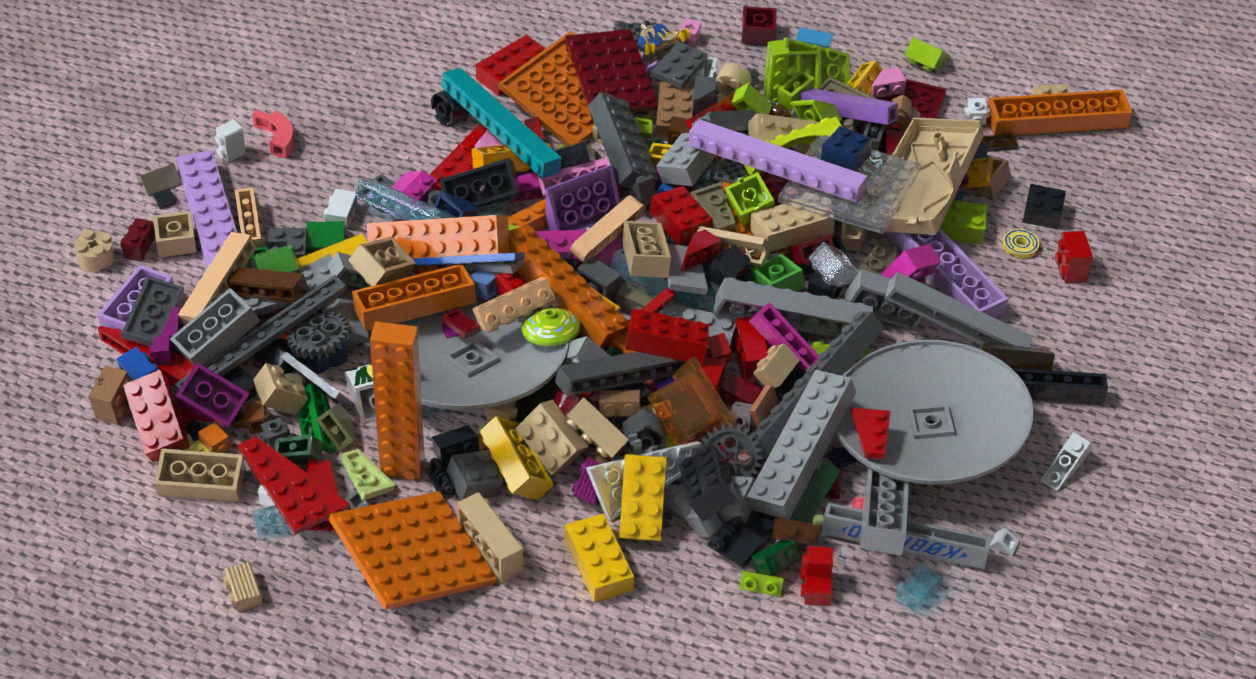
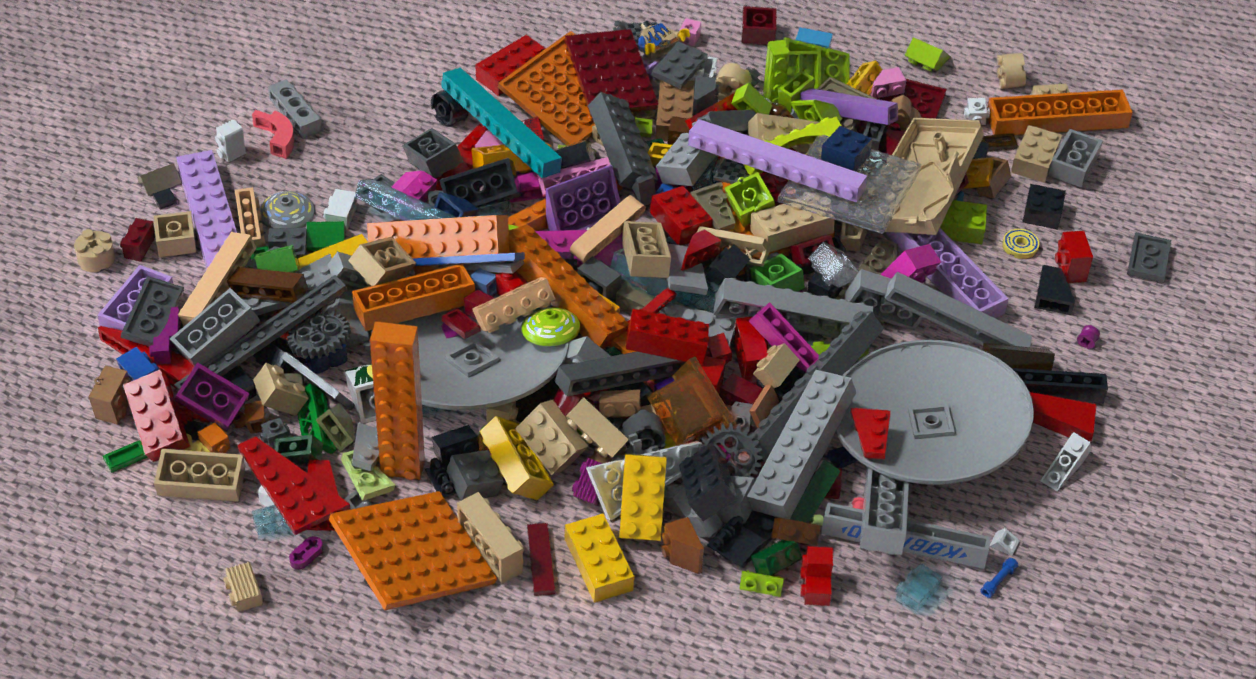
(124, 456): none -> green tile
(286, 210): none -> light grey dish
(295, 108): none -> light grey brick
(306, 553): none -> magenta beam
(366, 447): none -> light grey wing
(432, 153): none -> dark grey brick
(475, 299): none -> dark red brick
(541, 559): none -> dark red tile
(682, 545): none -> dark orange slope
(990, 587): none -> blue bar
(1011, 70): none -> tan brick
(1036, 153): none -> tan brick
(1054, 292): none -> black slope
(1064, 415): none -> red slope
(1075, 158): none -> light grey brick
(1088, 336): none -> magenta wheel
(1149, 257): none -> dark grey plate

